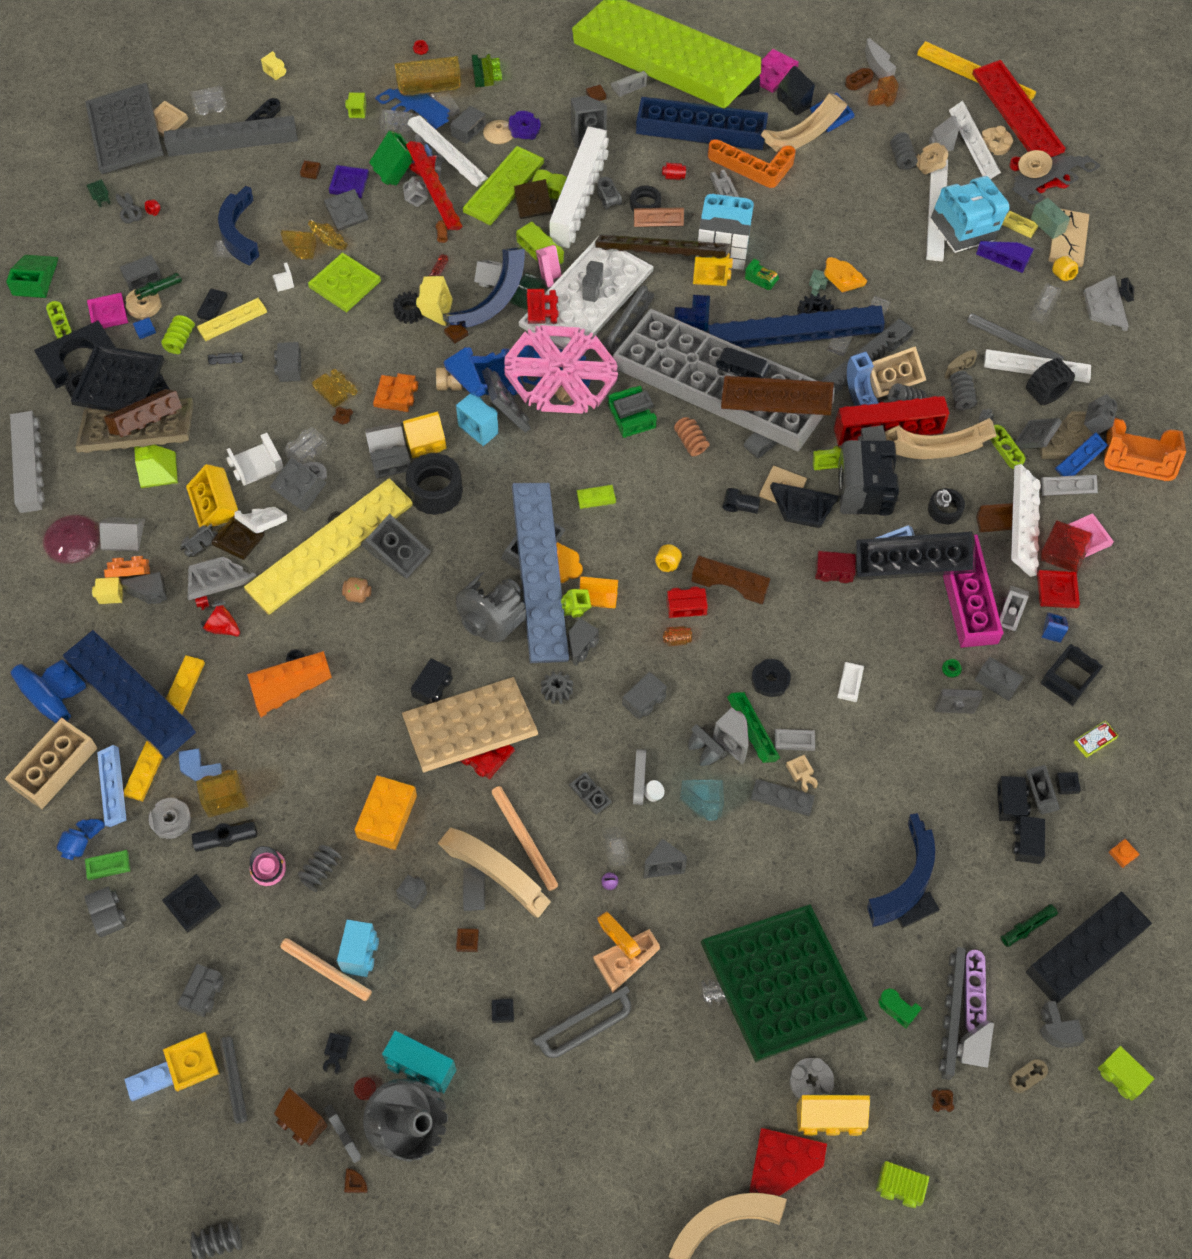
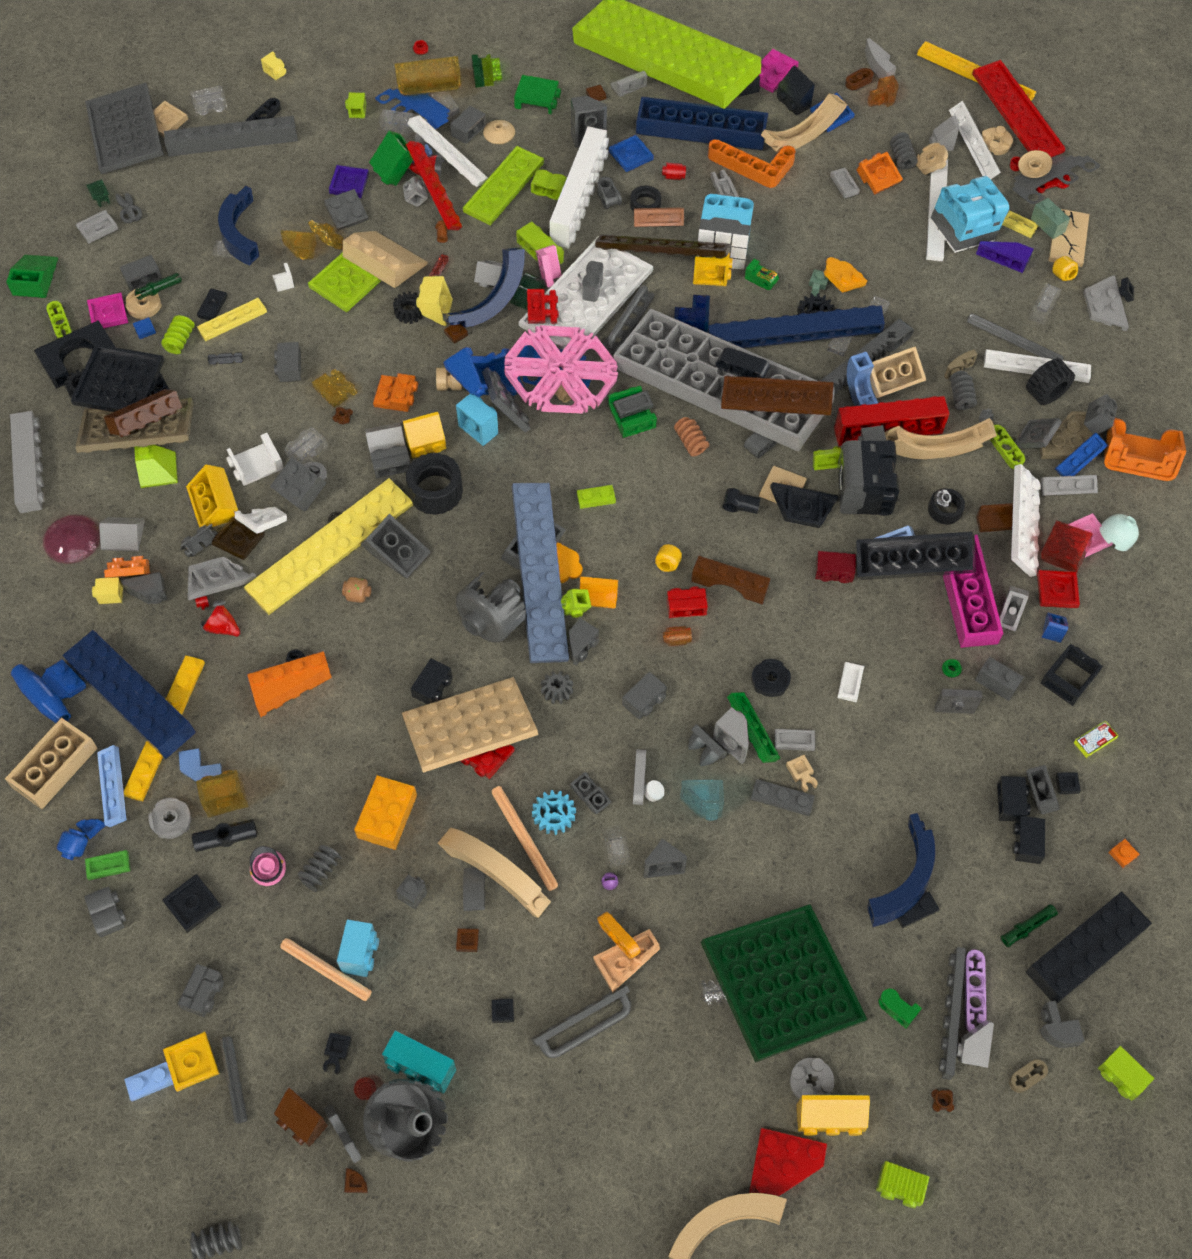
(96, 226): none -> light grey plate
(152, 207): red plate -> none
(310, 169): reddish brown plate -> none
(381, 257): none -> tan slope
(524, 132): dark purple plate -> none
(533, 199): dark brown plate -> none
(537, 92): none -> green panel
(554, 803): none -> medium azure gear
(631, 153): none -> blue plate
(844, 182): none -> light grey plate
(879, 172): none -> orange plate
(905, 392): dark grey piece -> none
(1120, 531): none -> light aqua cylinder

